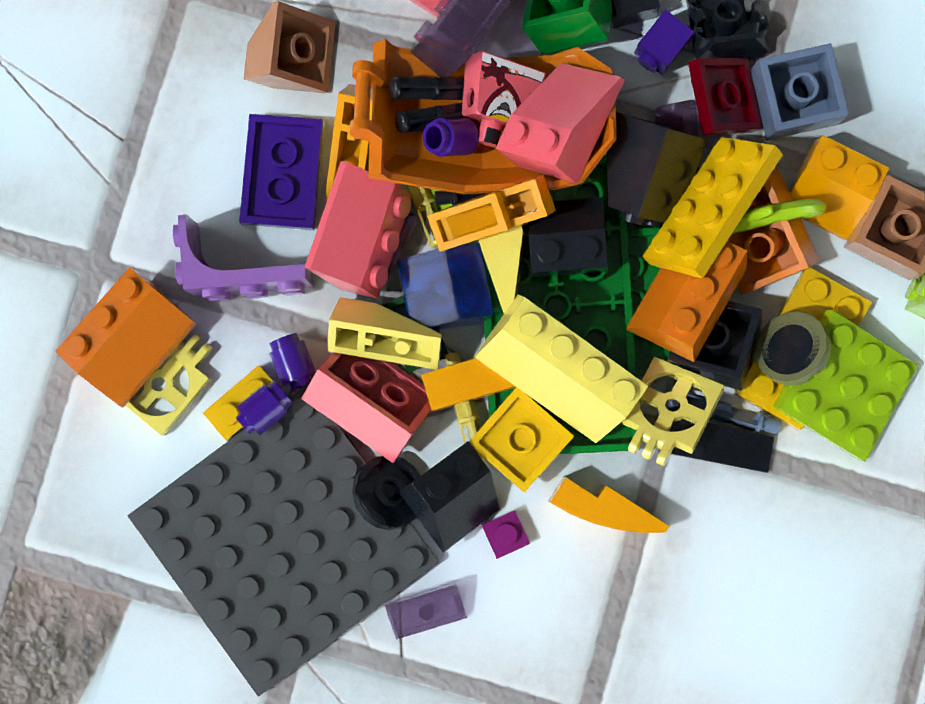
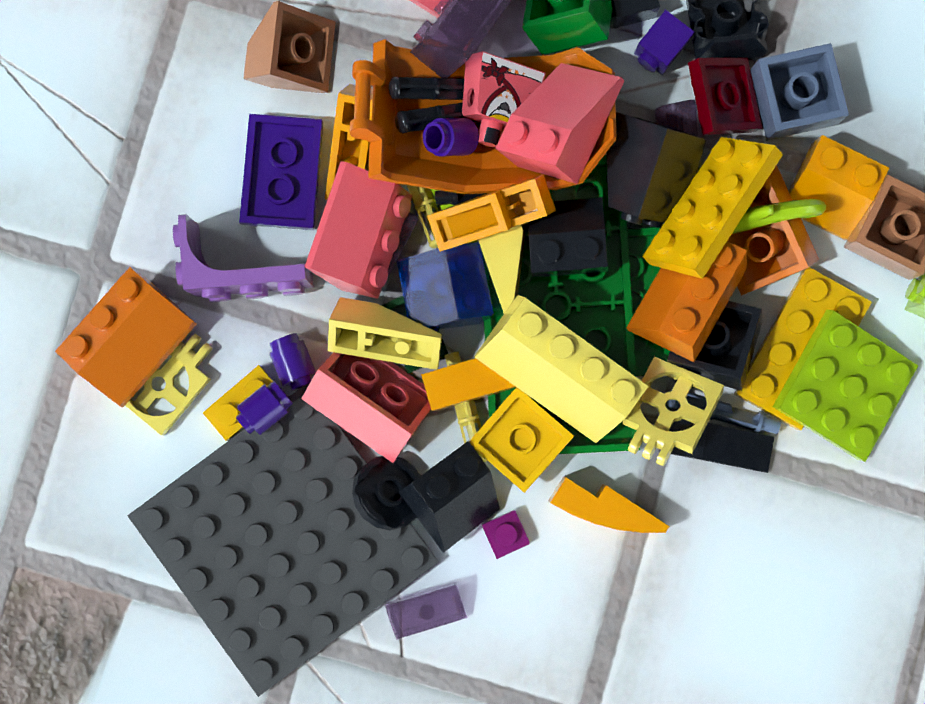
(792, 348): tile -> none

